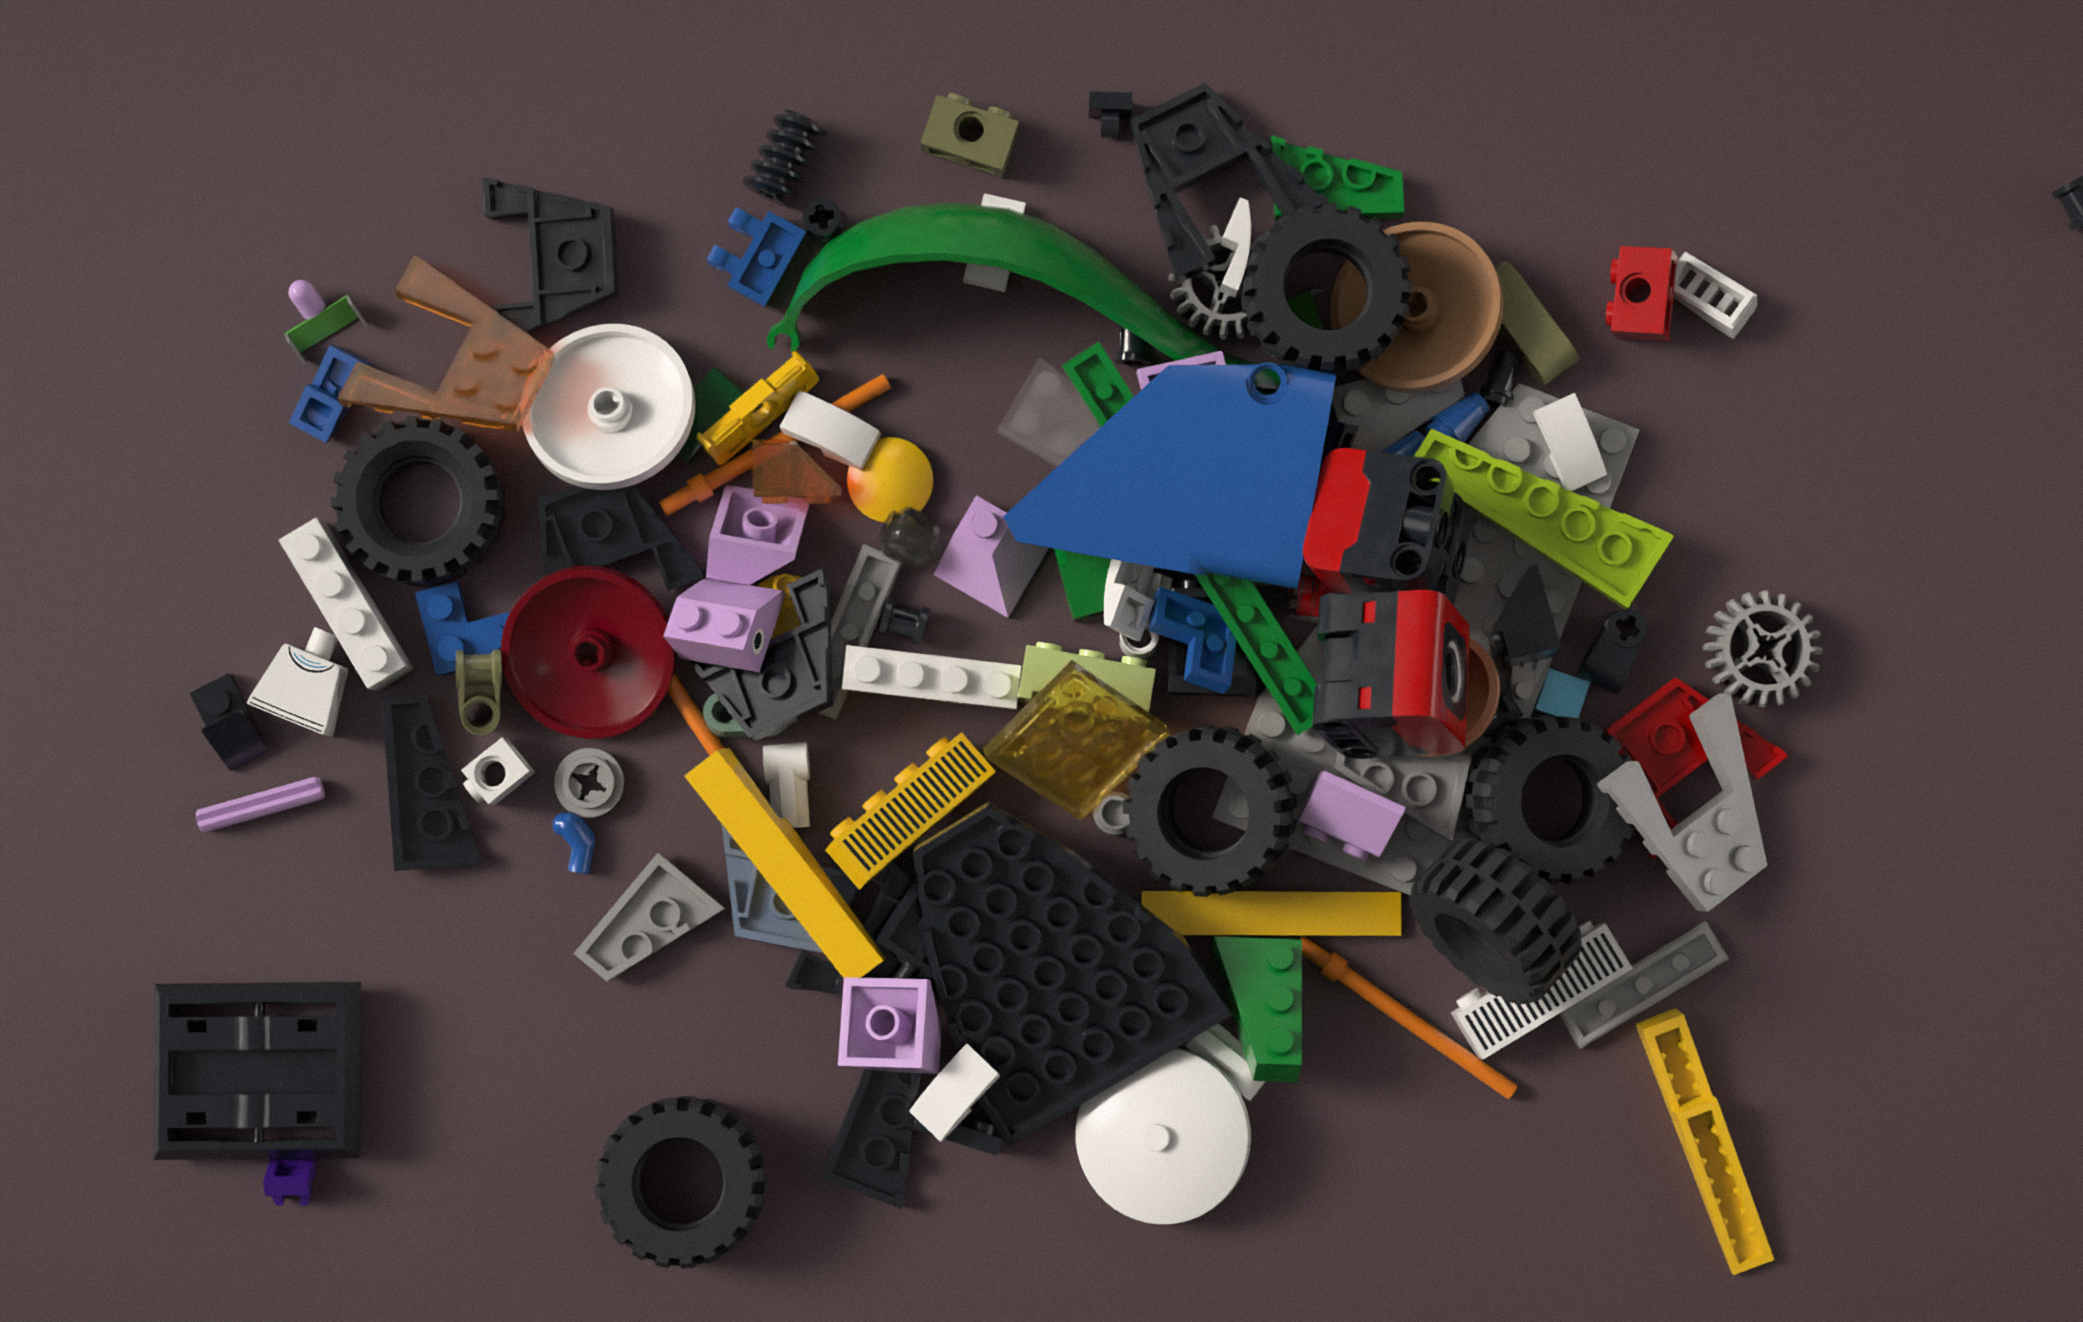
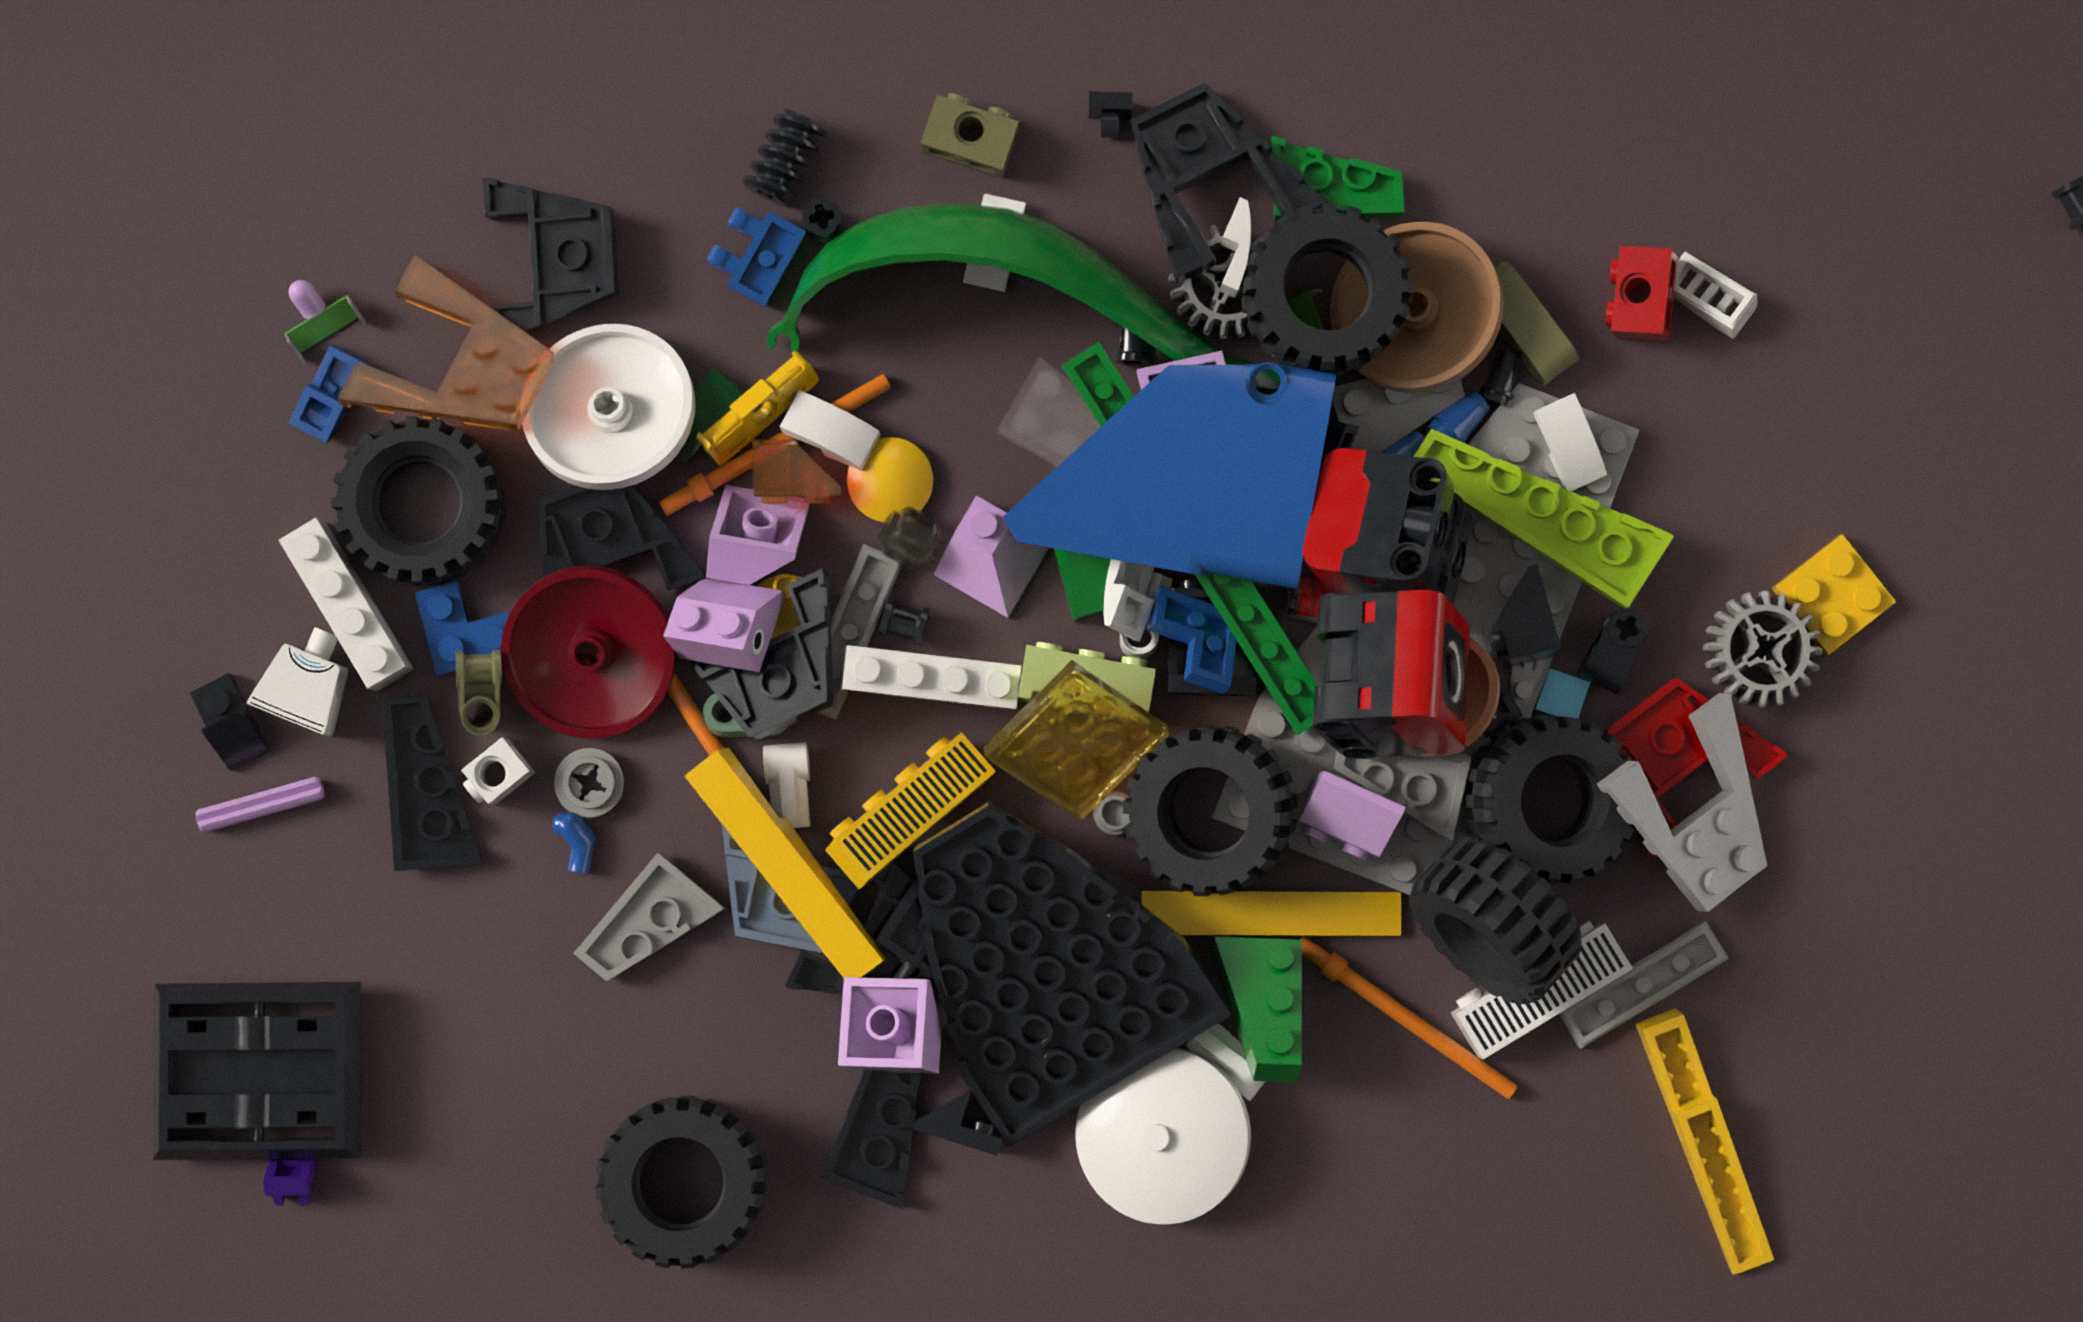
(954, 1092): white slope -> none
(1836, 592): none -> yellow plate

